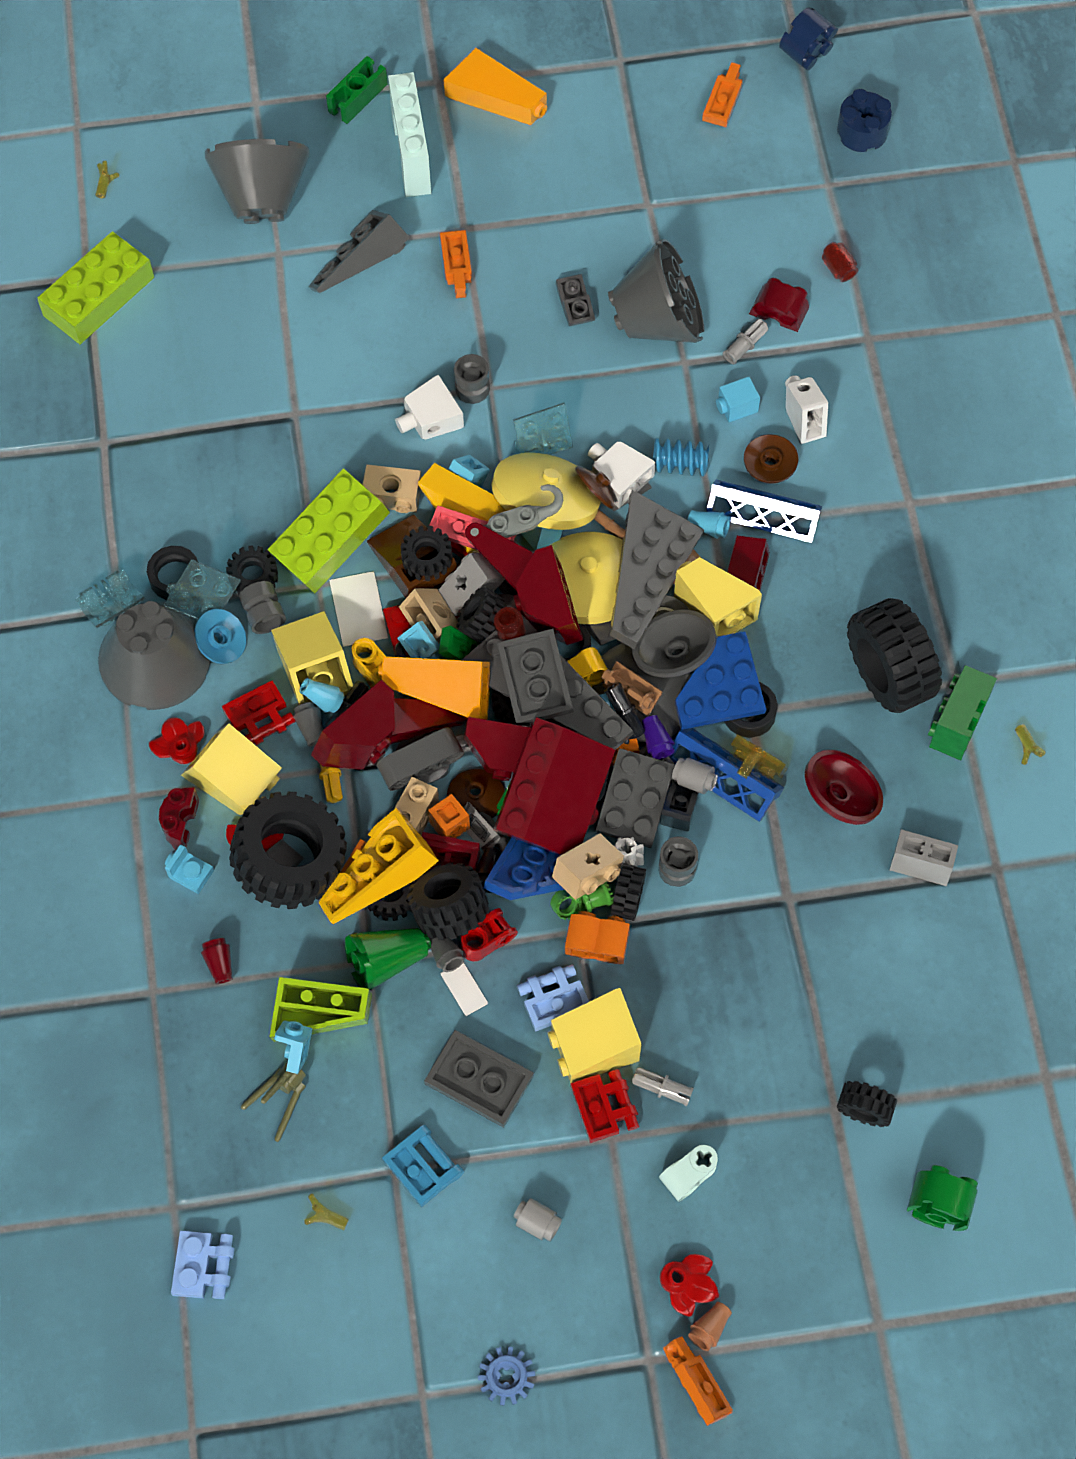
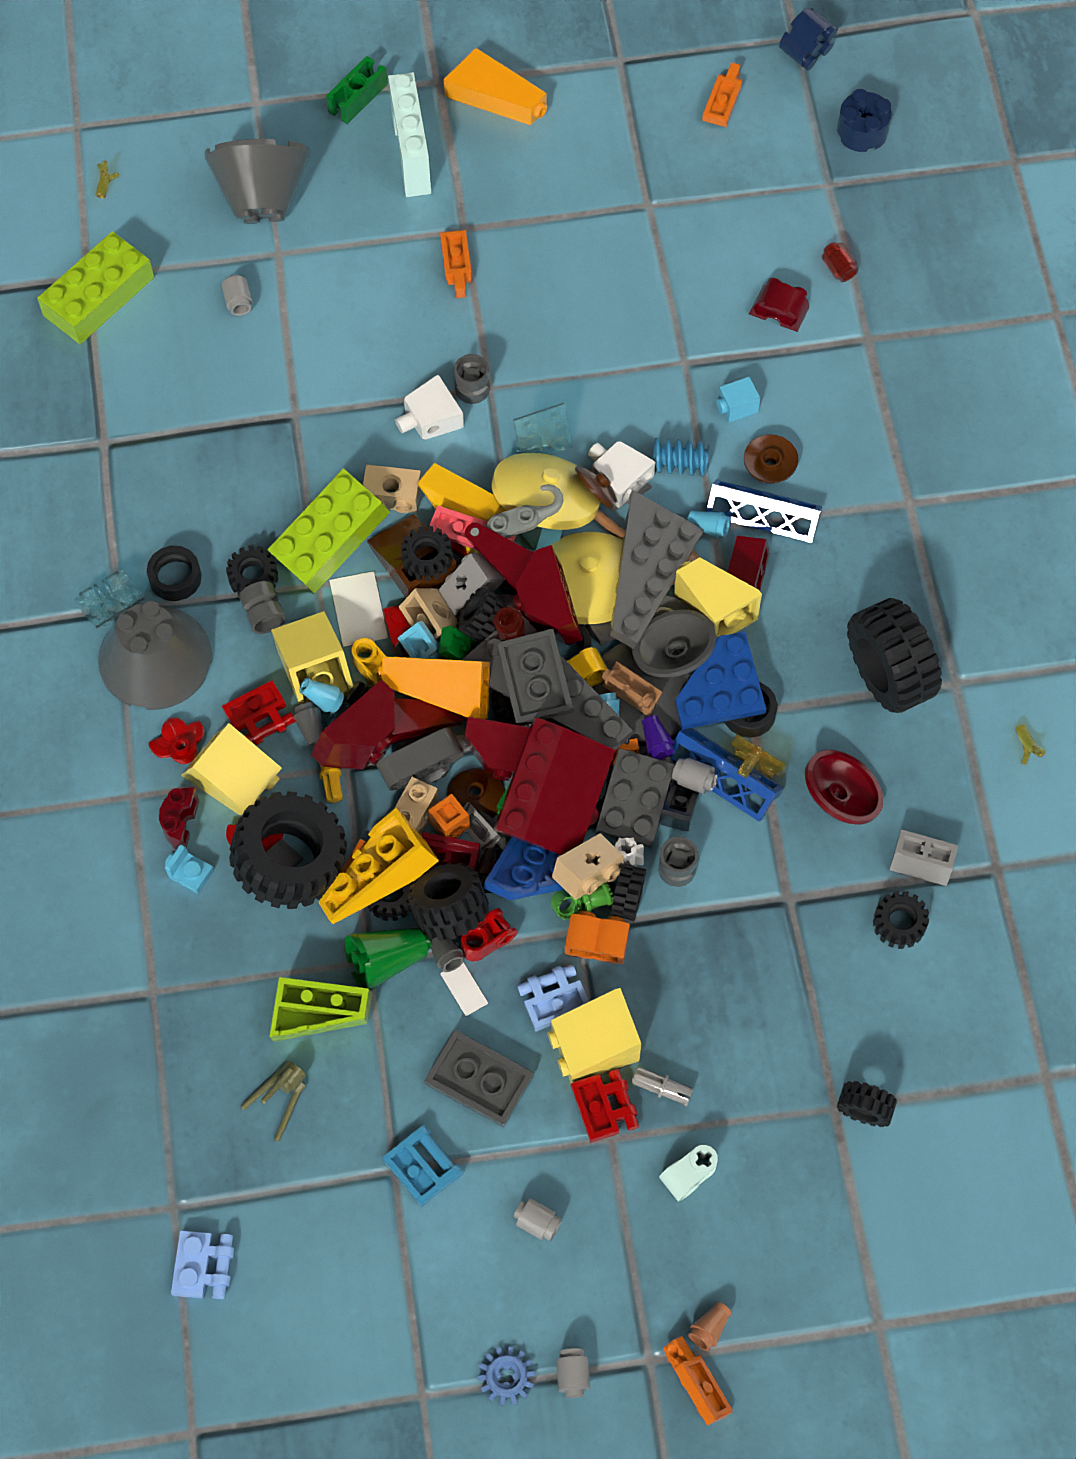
(200, 590): clear light blue hinge -> none
(218, 959): dark red cone -> none
(227, 630): dark azure dish -> none
(237, 295): none -> light grey brick
(297, 1040): medium azure bracket -> none
(325, 1215): clear yellow bar -> none
(372, 242): dark grey wedge -> none
(470, 469): medium azure bracket -> none
(573, 1372): none -> light grey brick
(575, 300): flat silver slope -> none
(624, 708): black axle -> none
(658, 299): dark grey cone -> none
(693, 1284): red plate -> none
(745, 341): light grey axle -> none
(805, 397): white torso -> none
(912, 907): none -> black tyre
(942, 1198): green brick -> none
(961, 712): green wedge -> none

